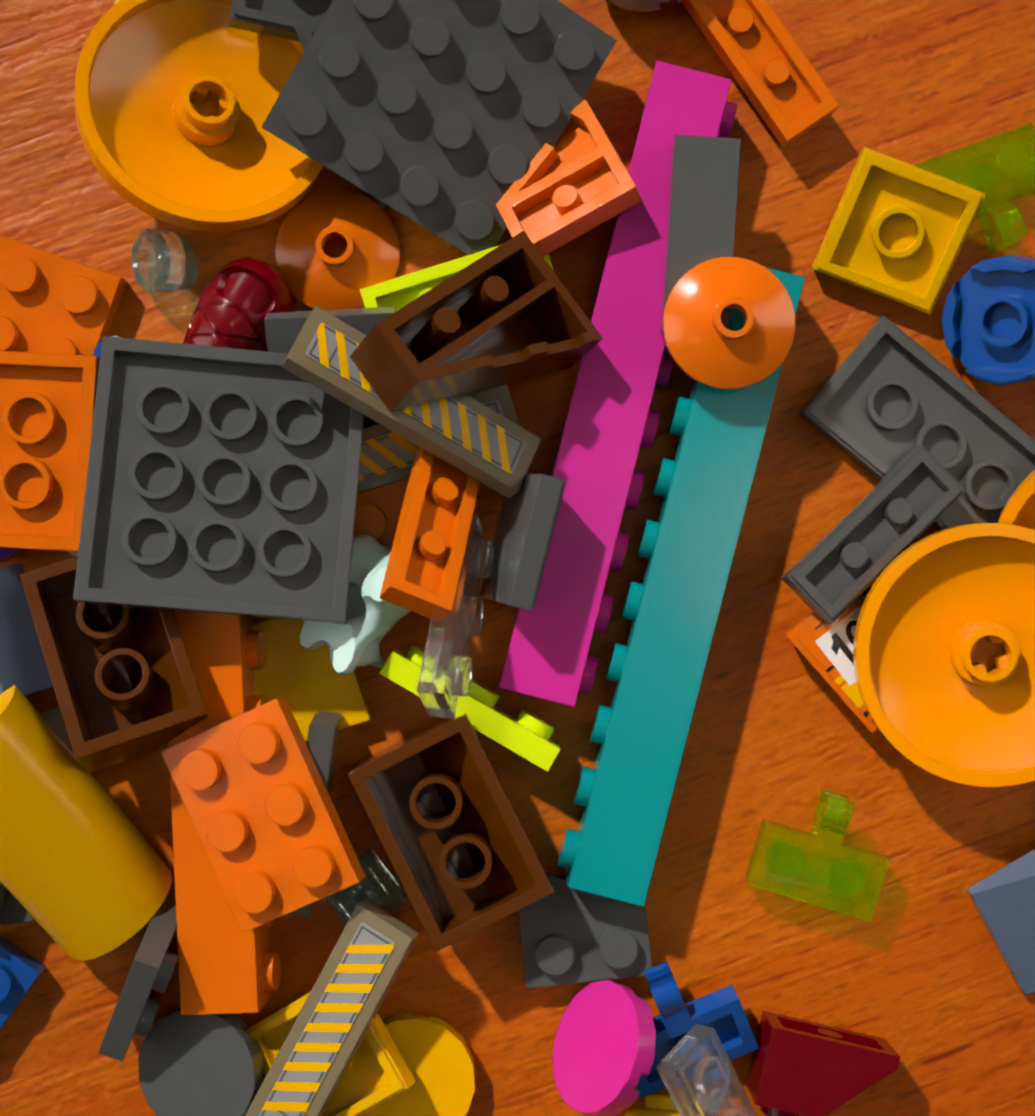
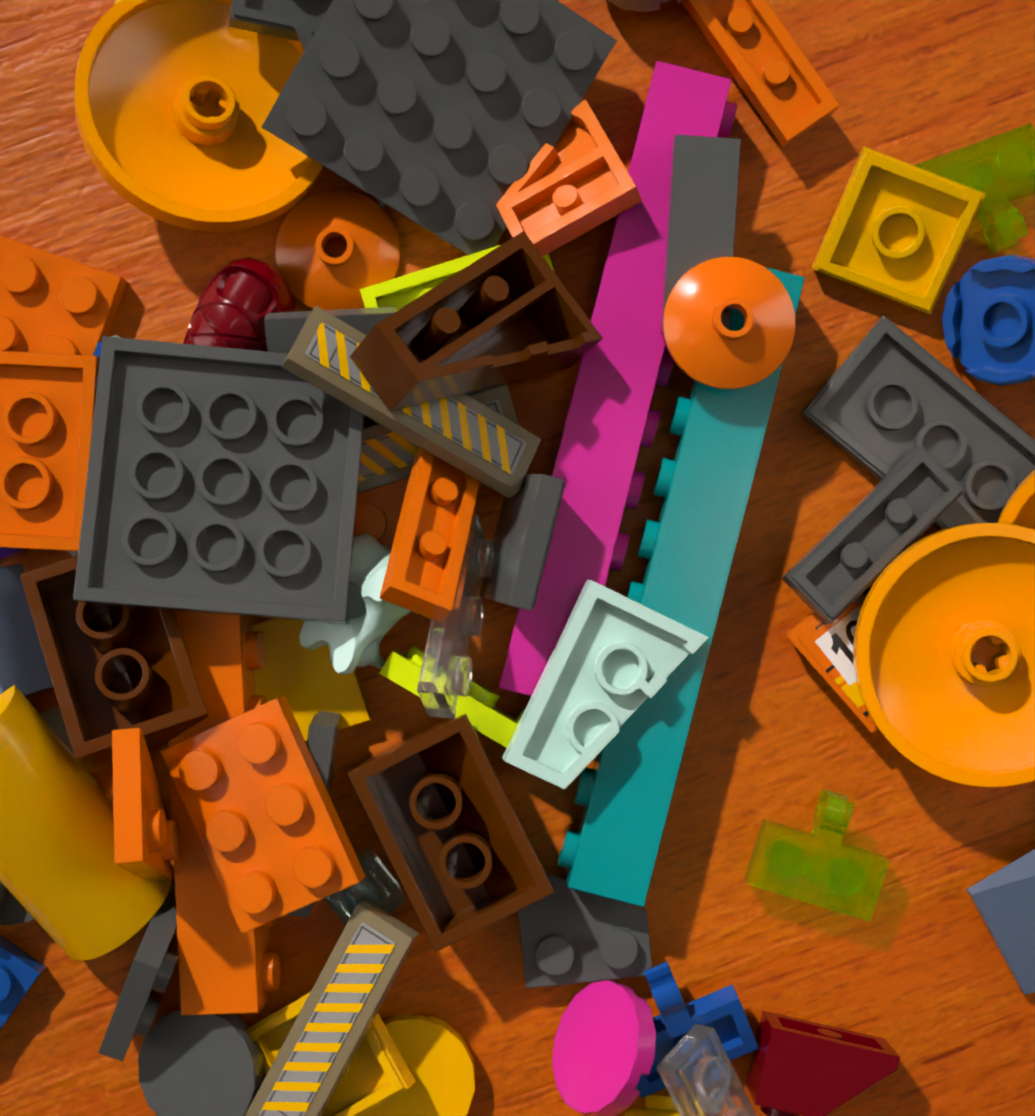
(142, 831): none -> orange wing
(163, 261): clear light blue tile -> none
(595, 679): none -> light aqua wing

